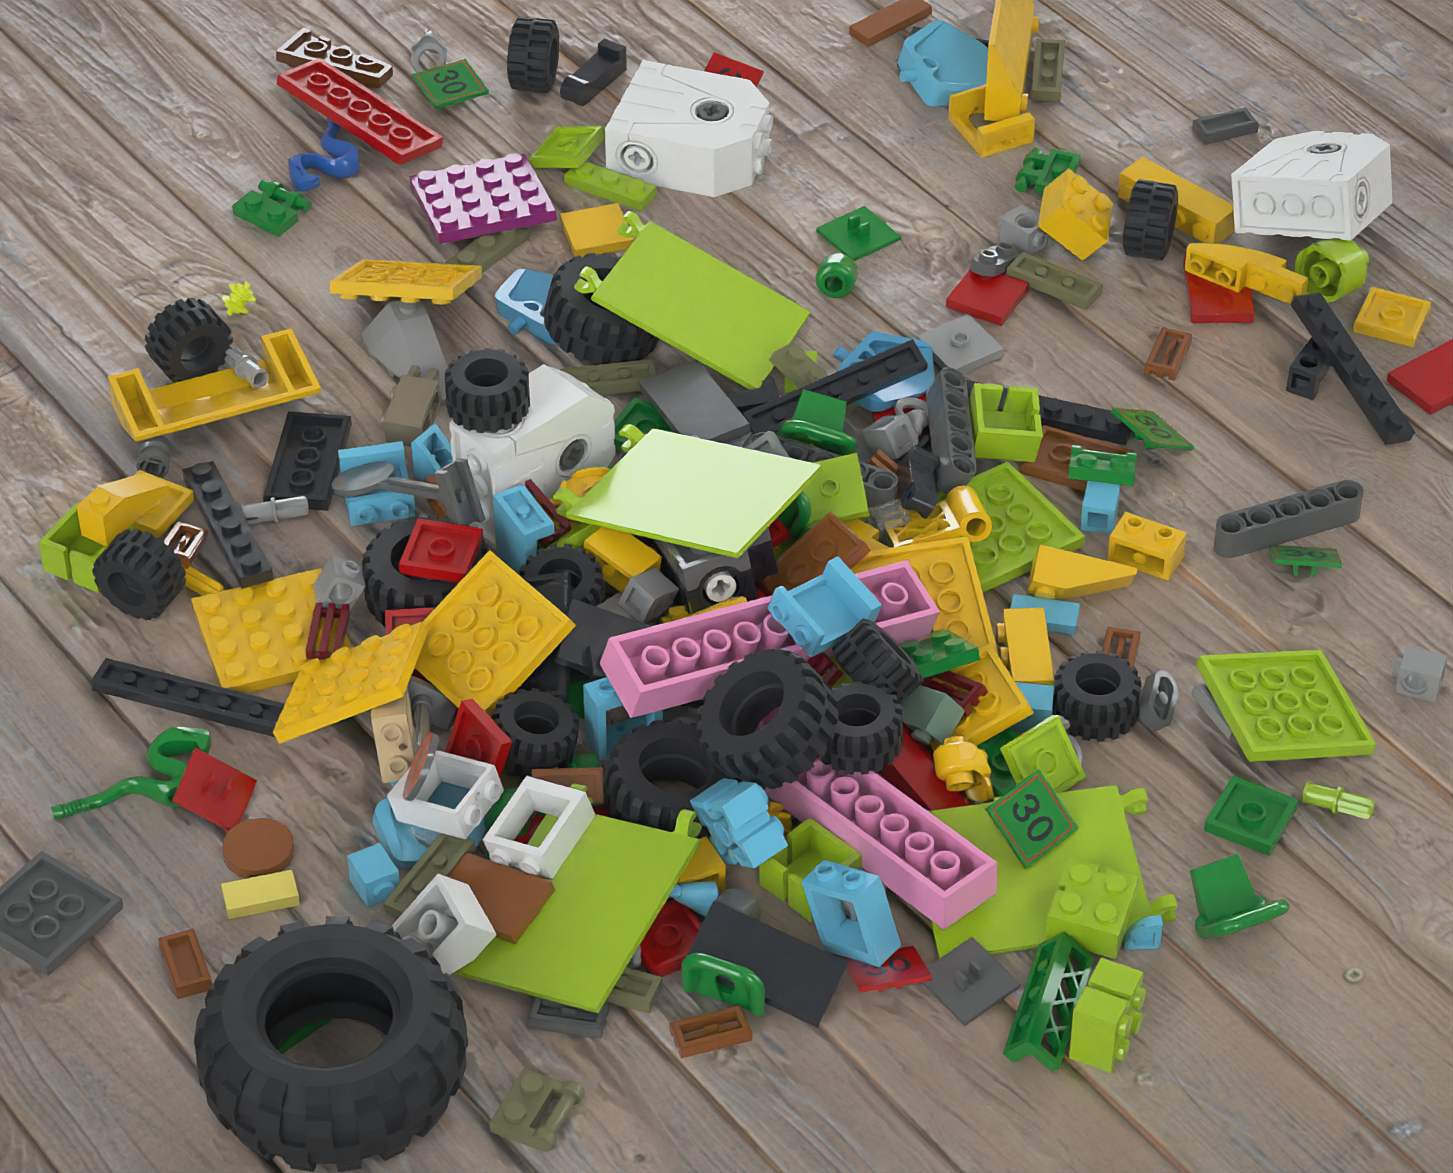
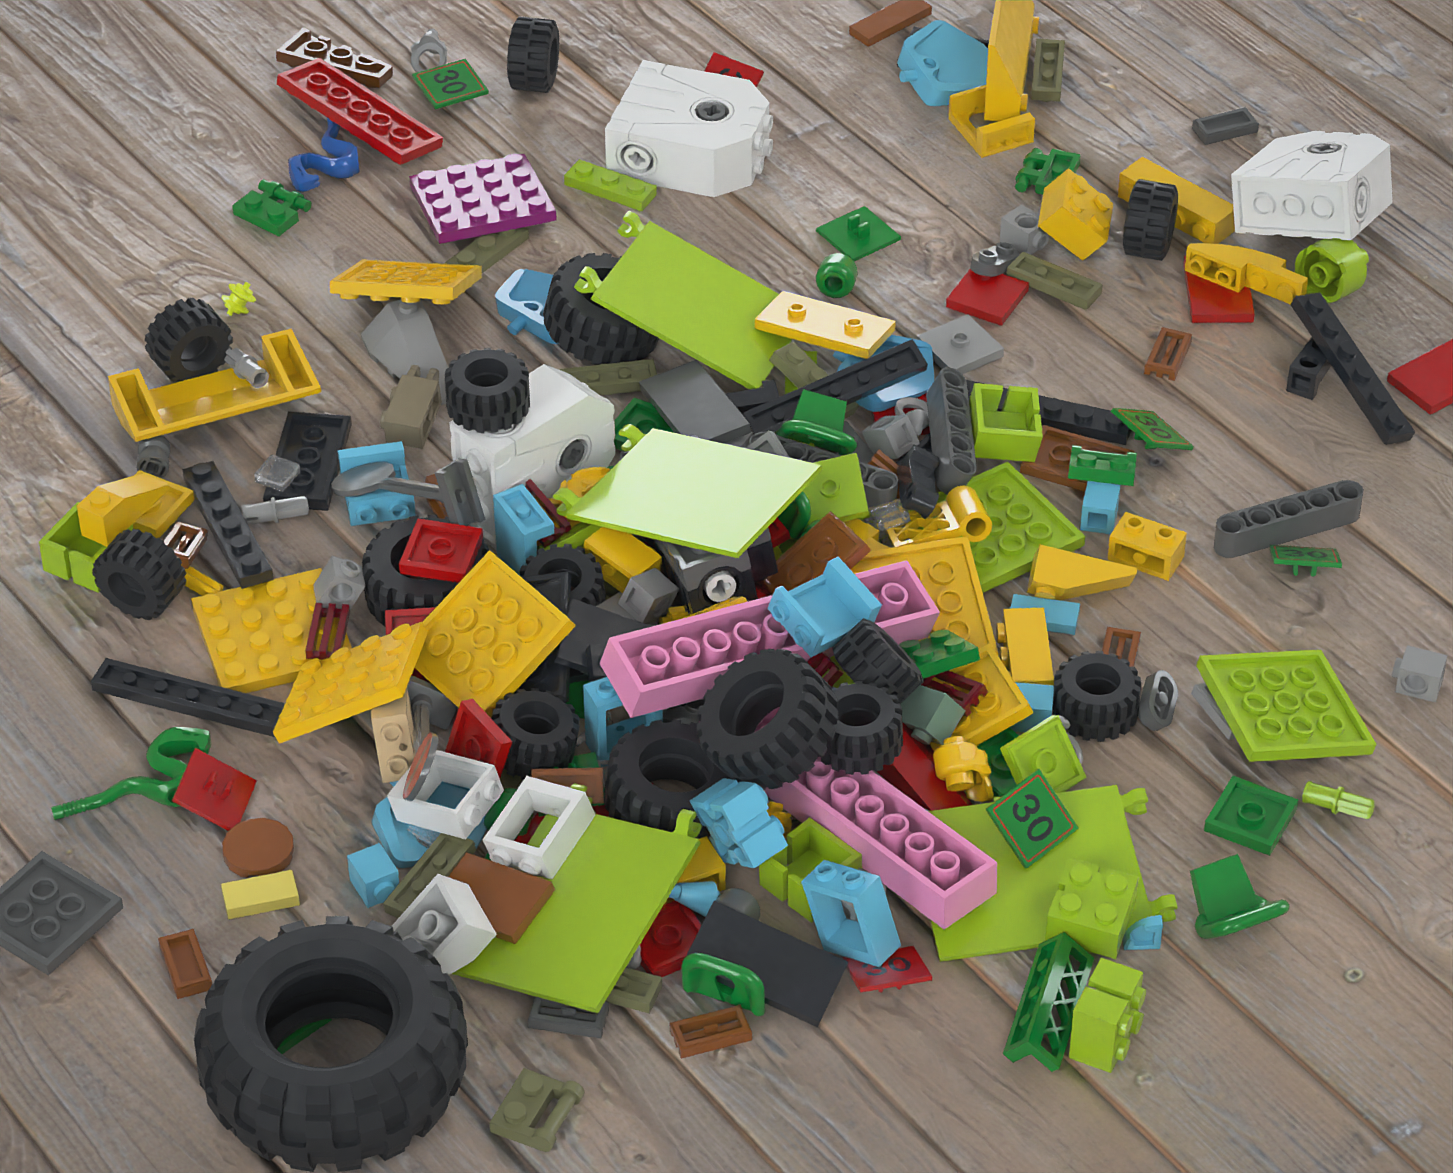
(277, 472): none -> clear tile
(430, 452): medium azure slope -> none
(568, 147): lime tile -> none
(595, 74): black leg -> none
(595, 230): yellow tile -> none
(825, 325): none -> plate
(969, 981): dark grey piece -> none
(1392, 316): yellow tile -> none

